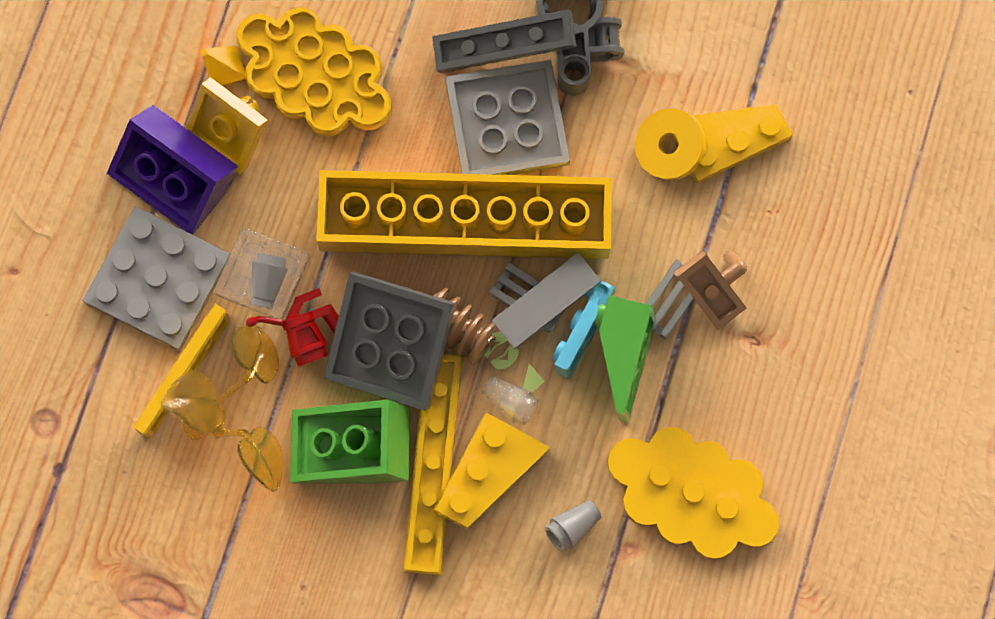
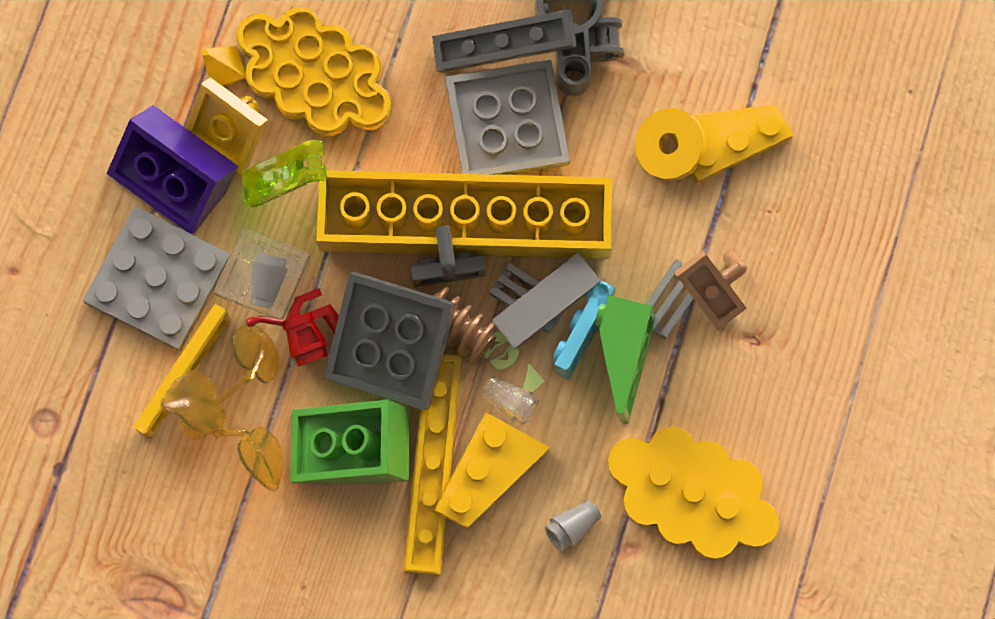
(284, 173): none -> clear neon green plate
(450, 267): none -> dark grey plate

